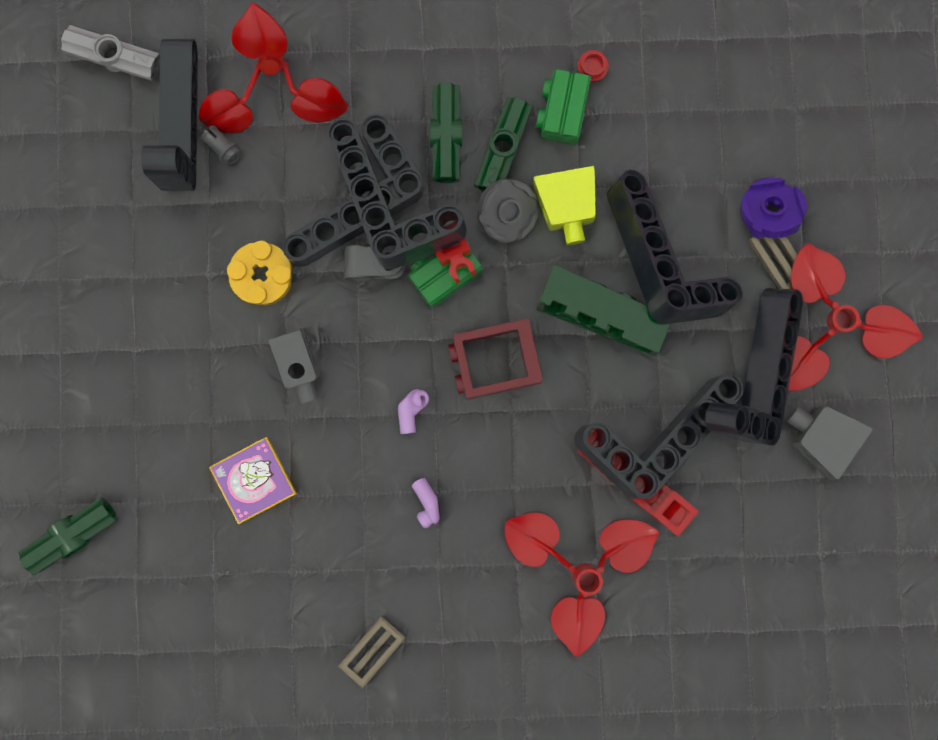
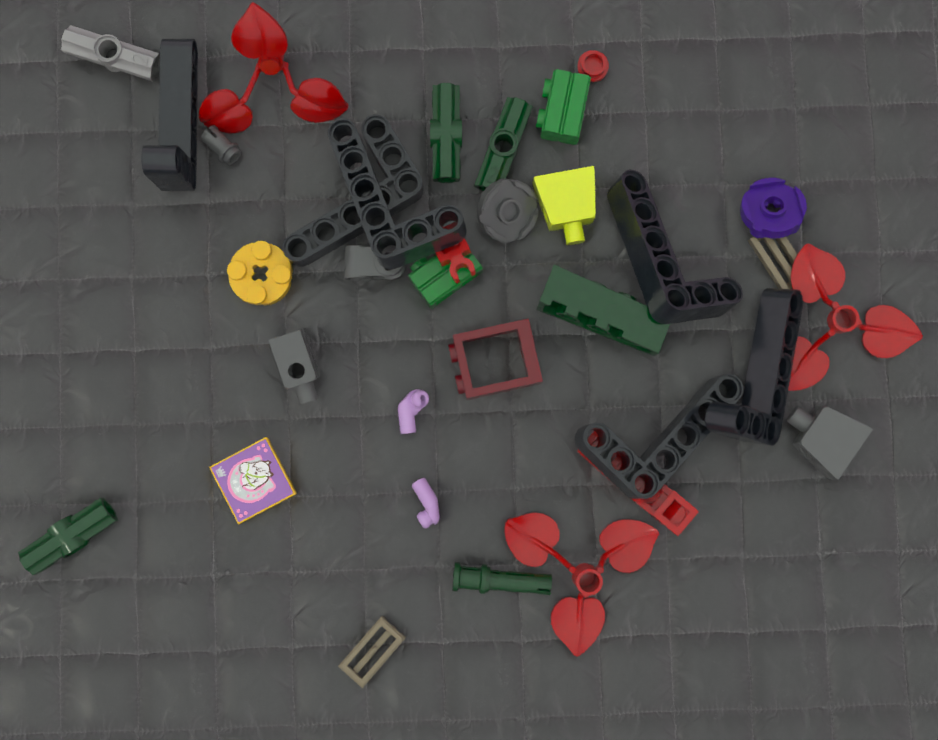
(485, 579): none -> dark green pin

